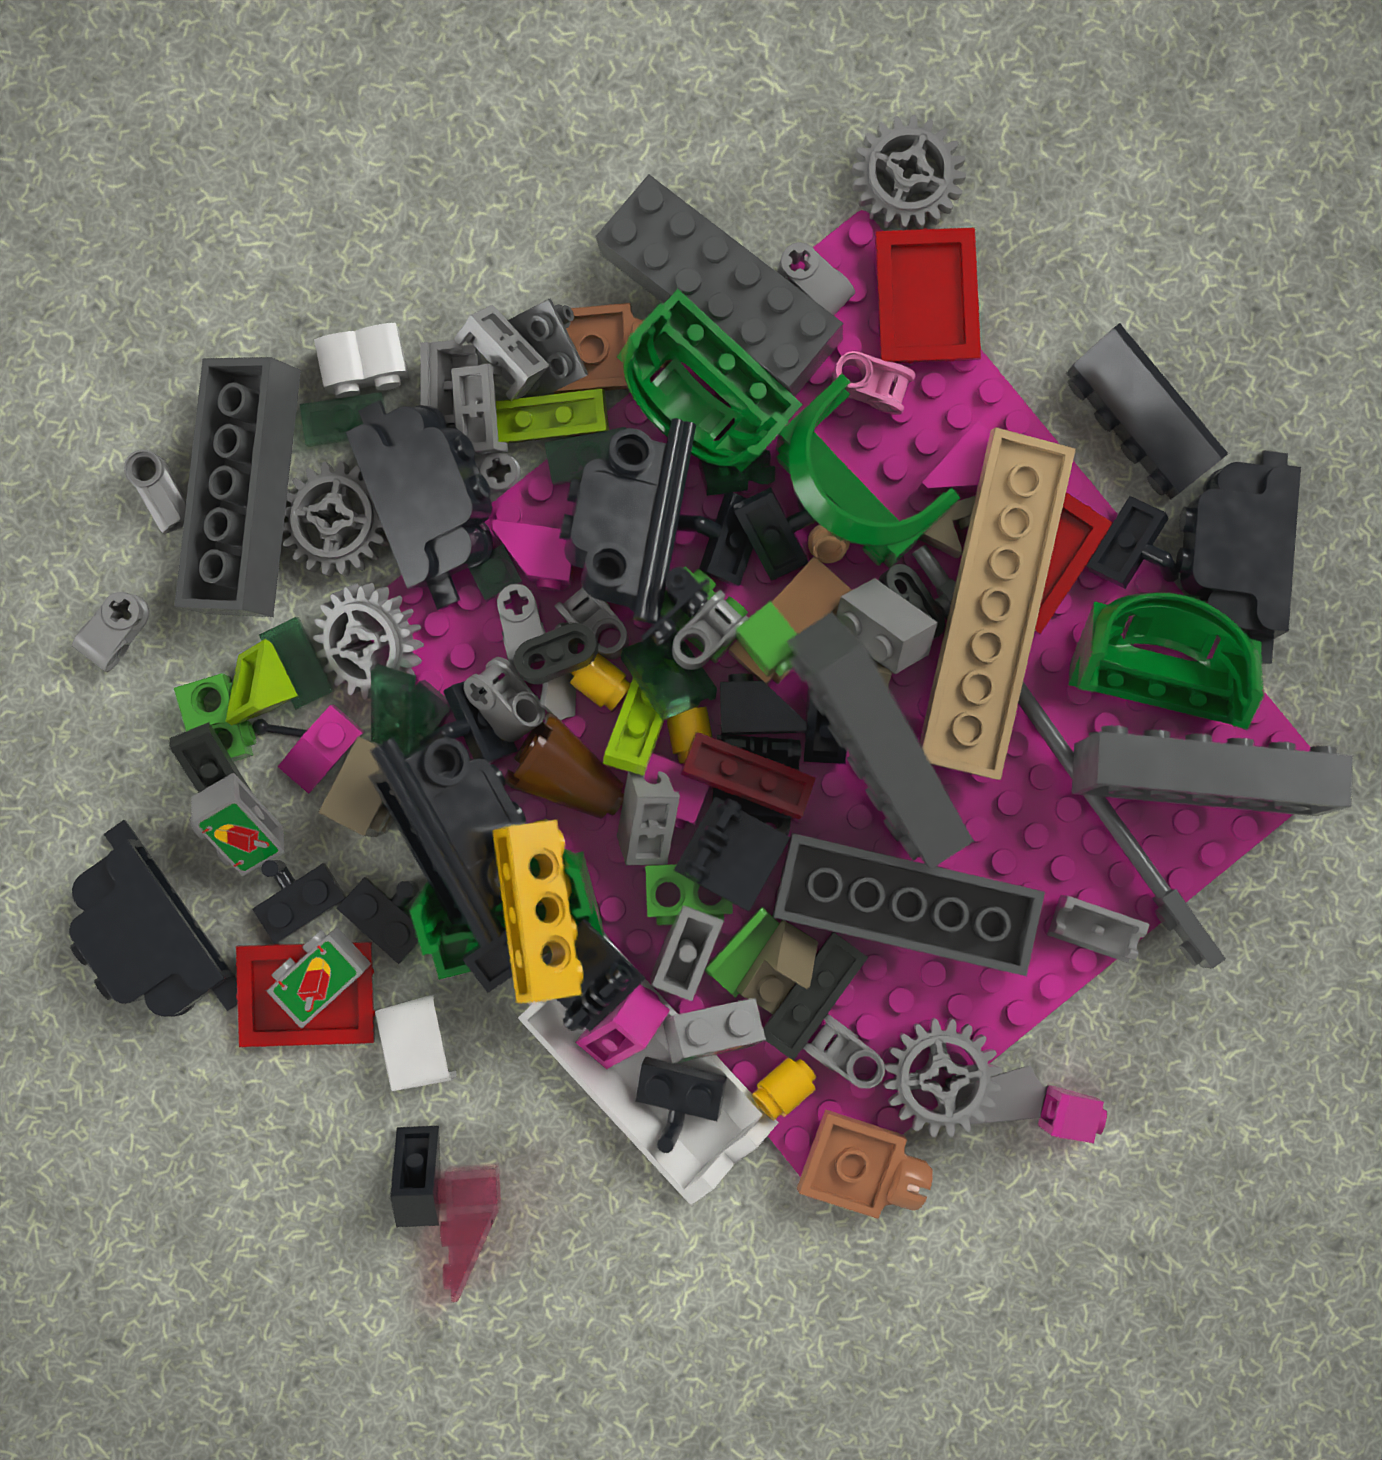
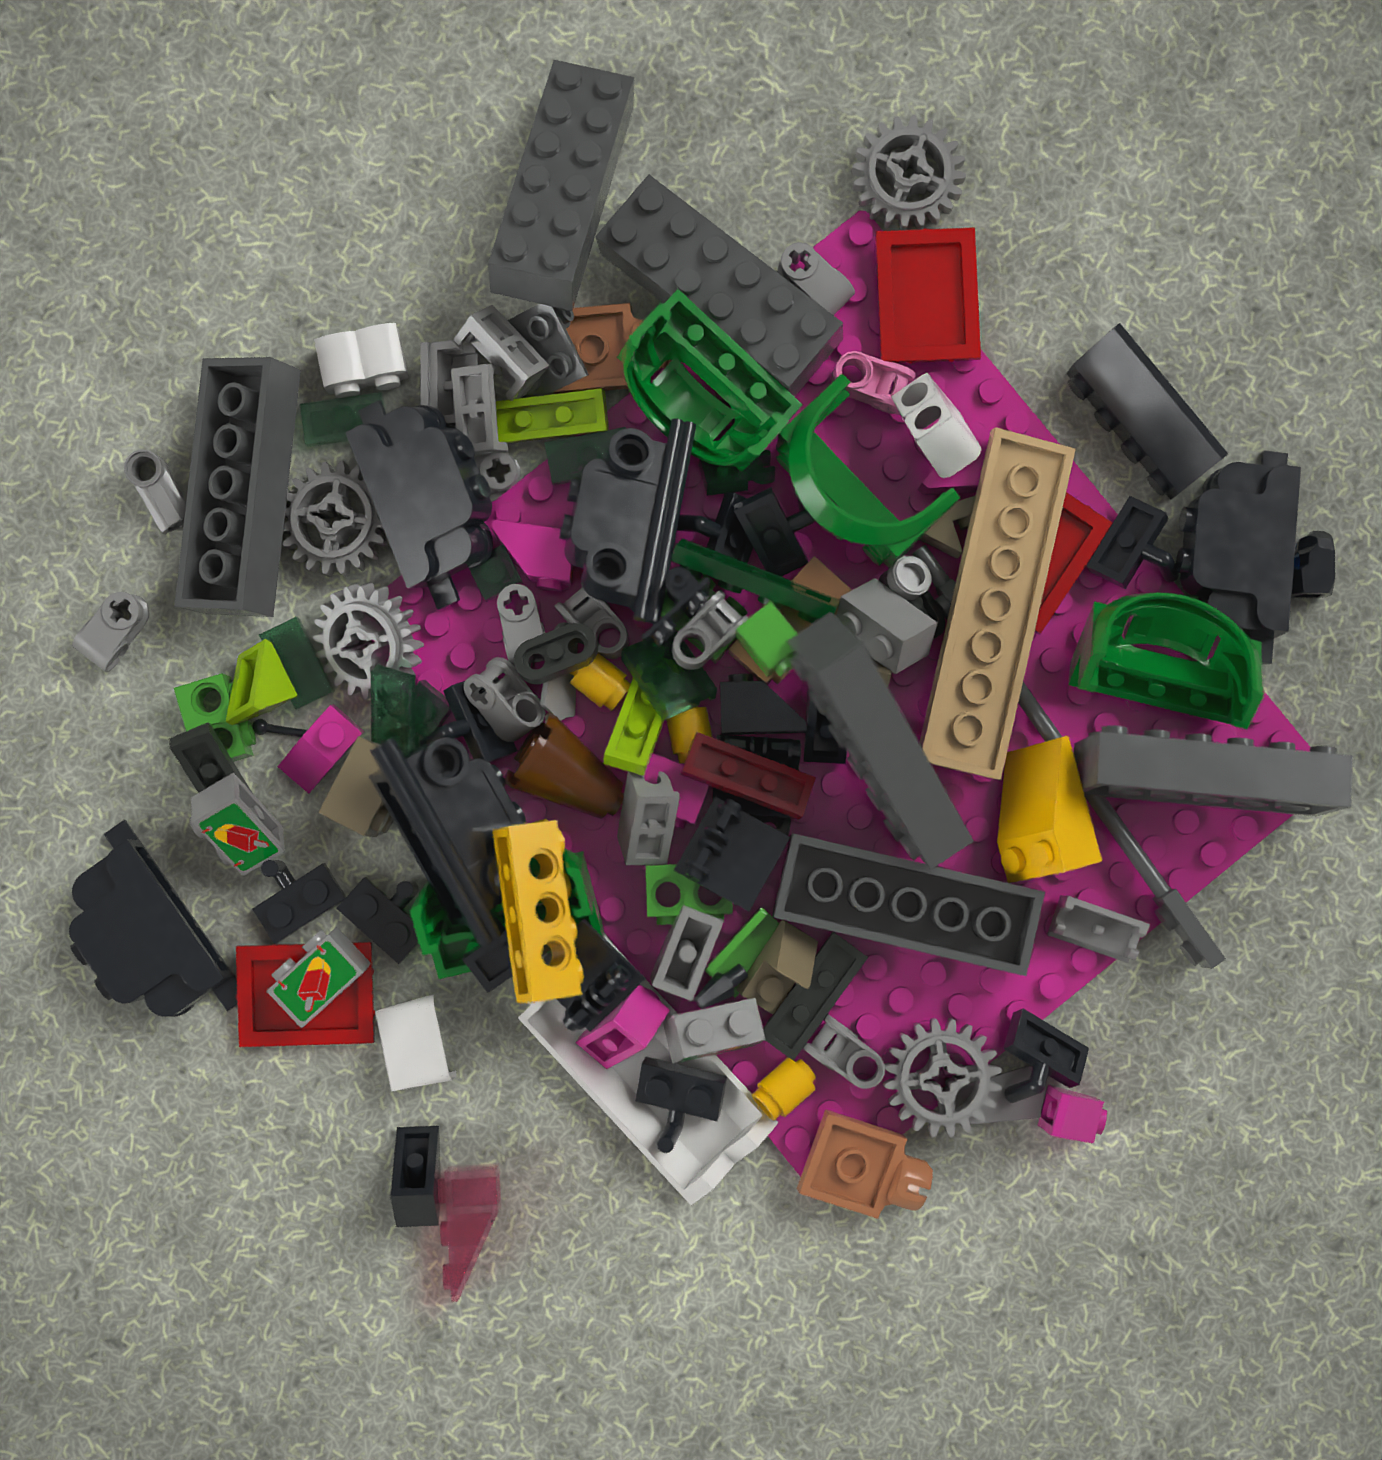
(561, 185): none -> dark grey brick
(721, 986): none -> black bar
(738, 575): none -> dark green plate
(826, 546): light nougat plate -> none
(909, 577): none -> light grey tile
(951, 443): none -> white piece
(1044, 813): none -> yellow slope
(1048, 1053): none -> black plate
(1314, 566): none -> black rock

